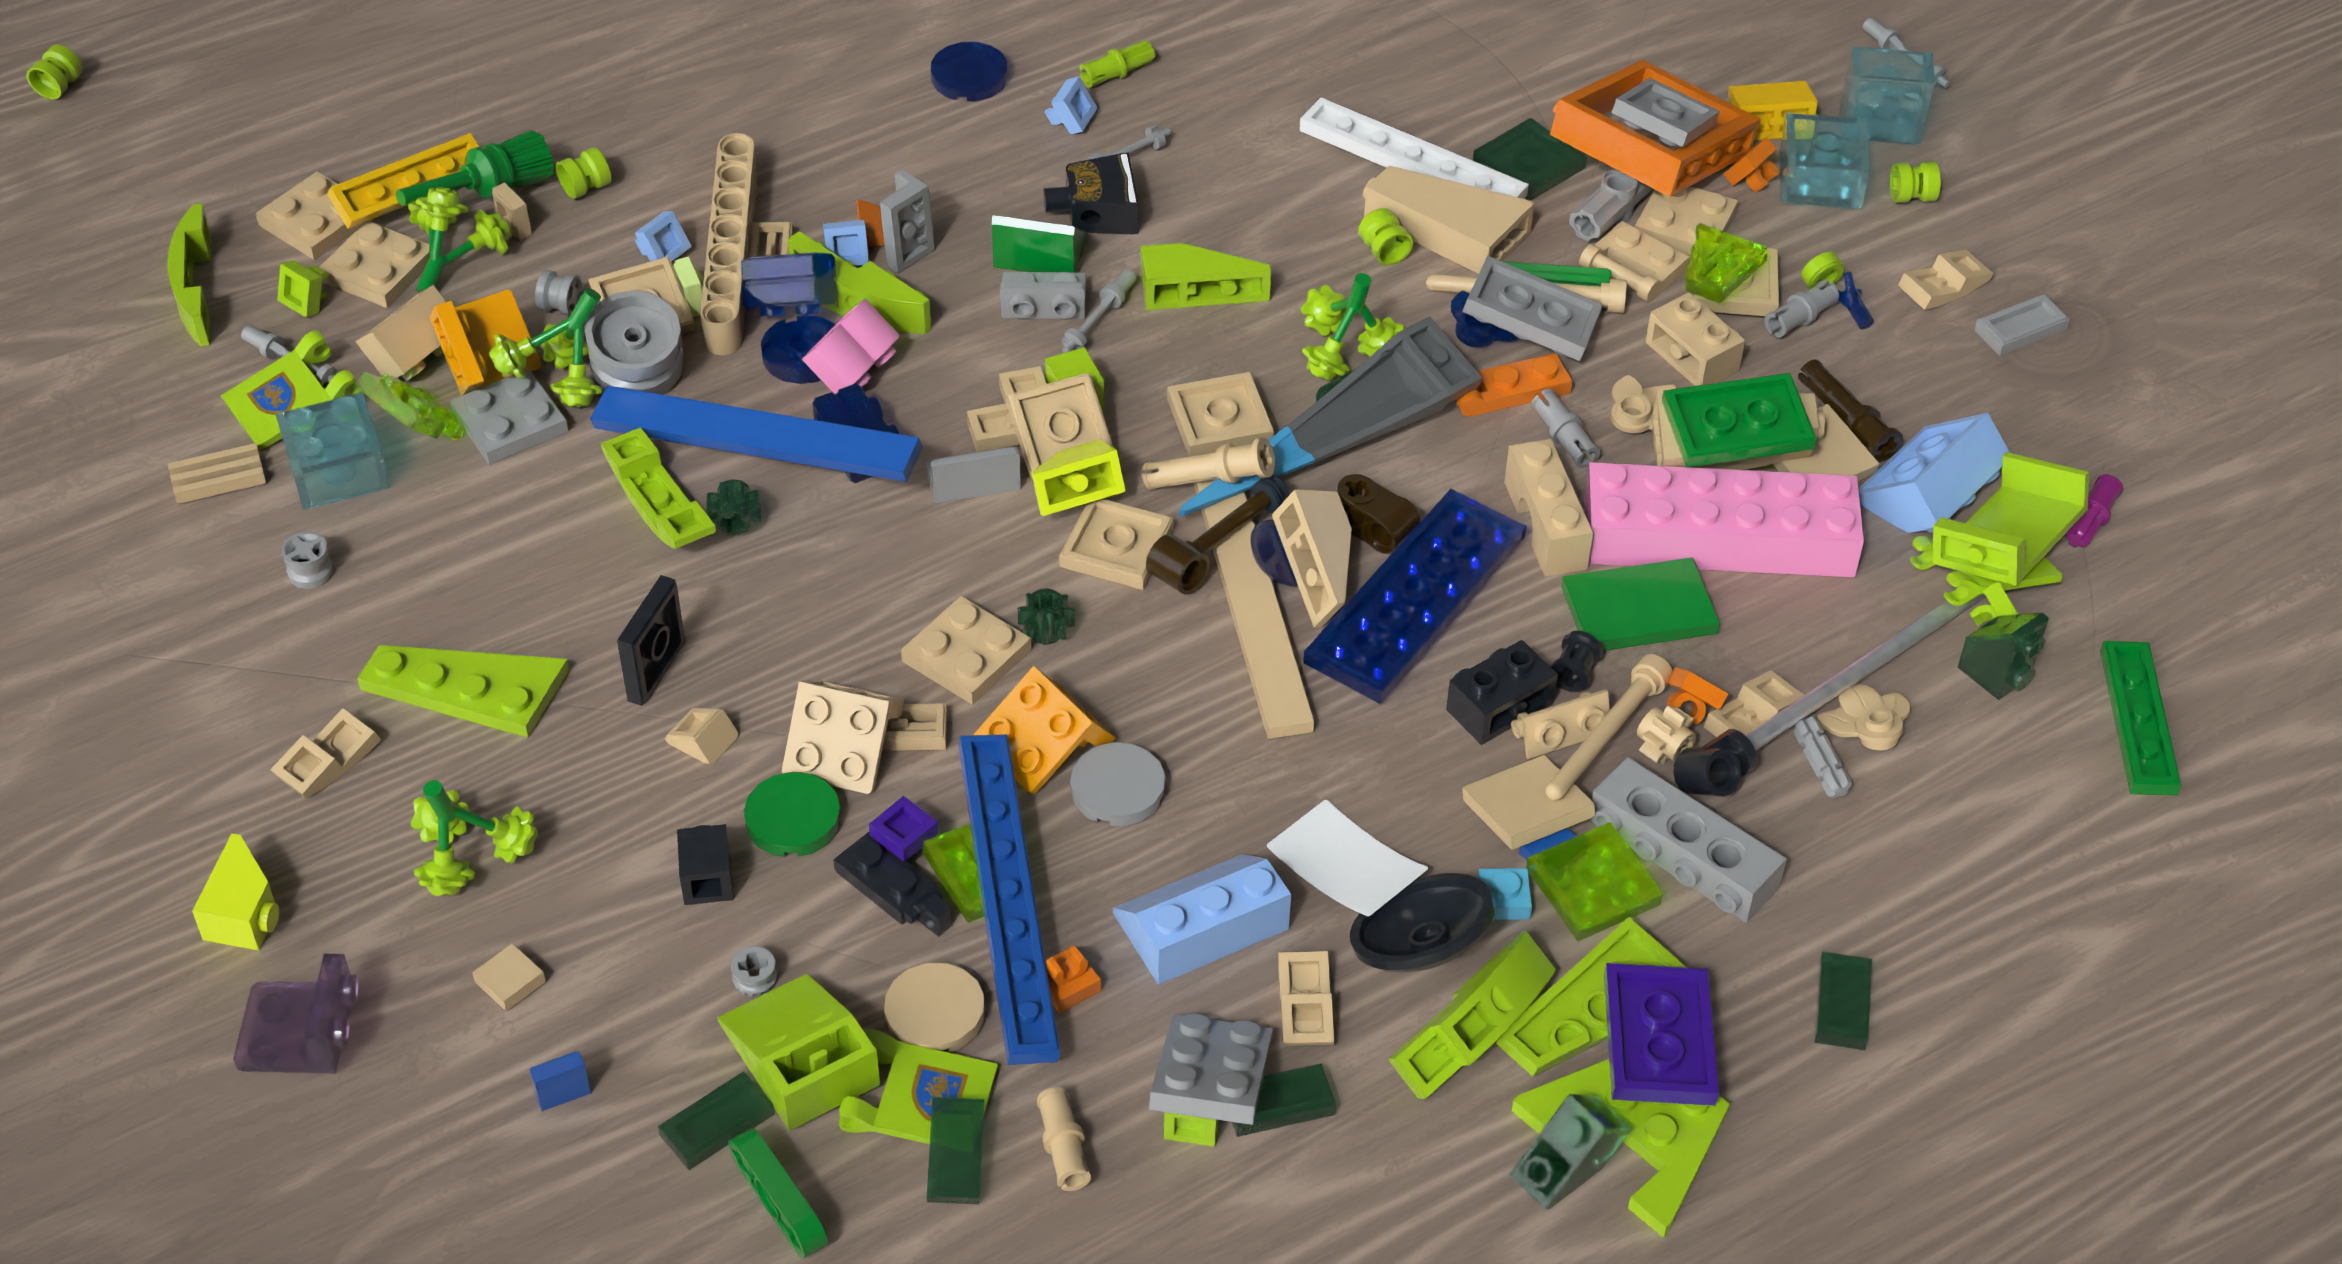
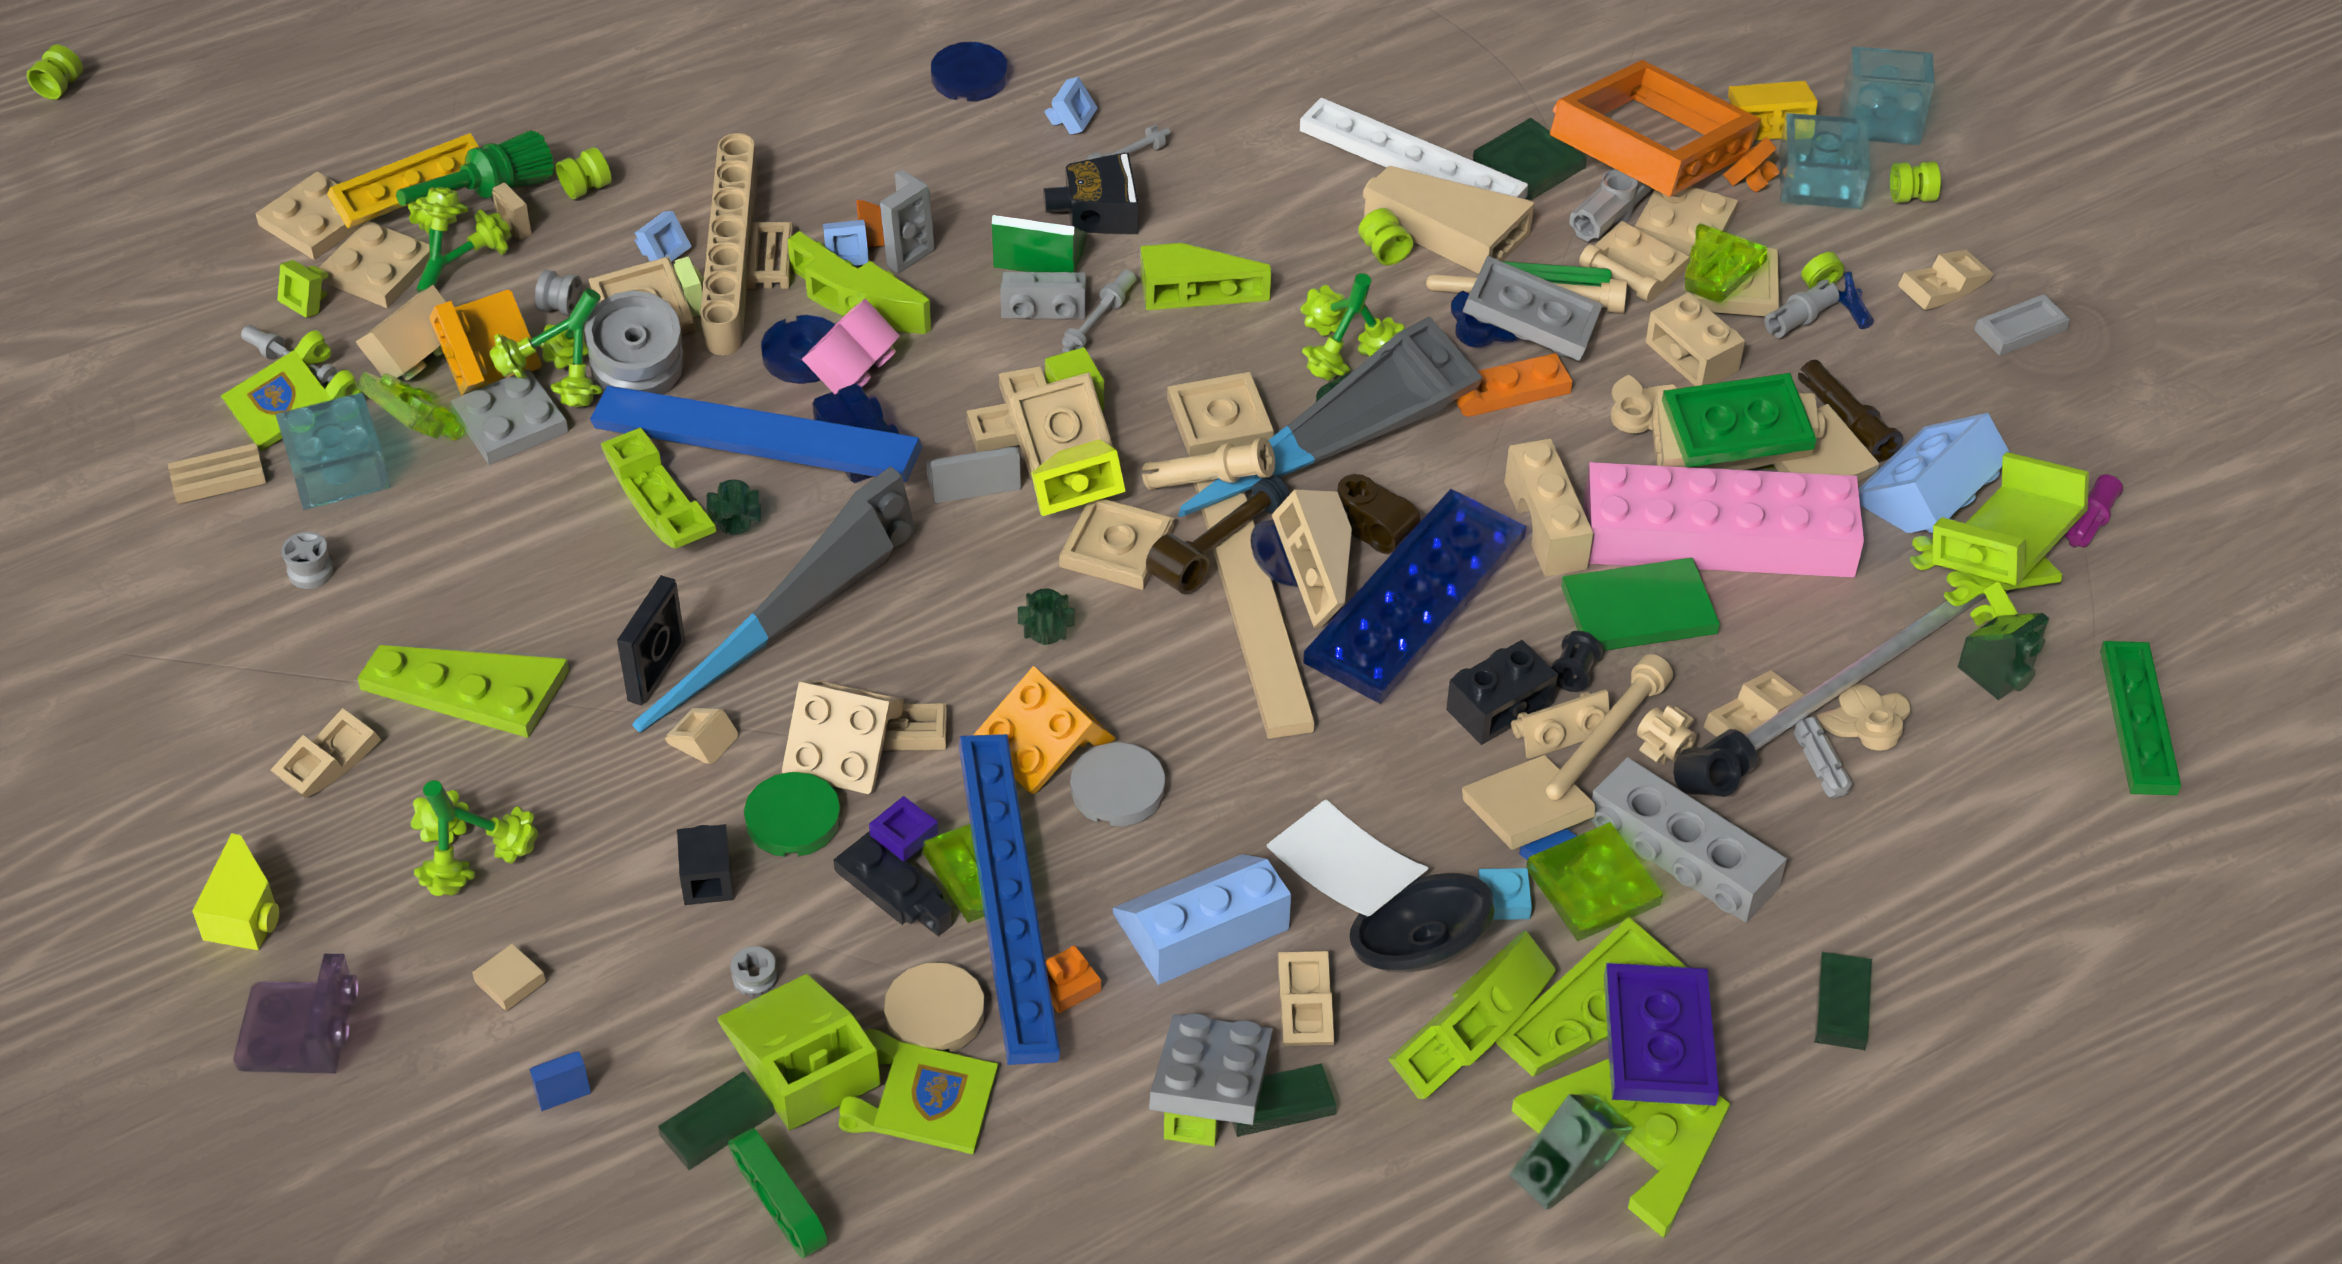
(190, 245): lime slope -> none
(789, 282): clear blue brick -> none
(845, 553): none -> dark grey plate
(955, 1150): clear green tile -> none
(966, 650): tan plate -> none
(1063, 1139): tan pin -> none
(1116, 63): lime axle -> none
(1565, 428): light grey pin -> none
(1665, 113): light grey plate -> none
(1697, 691): orange tile -> none
(1890, 39): light grey piece -> none

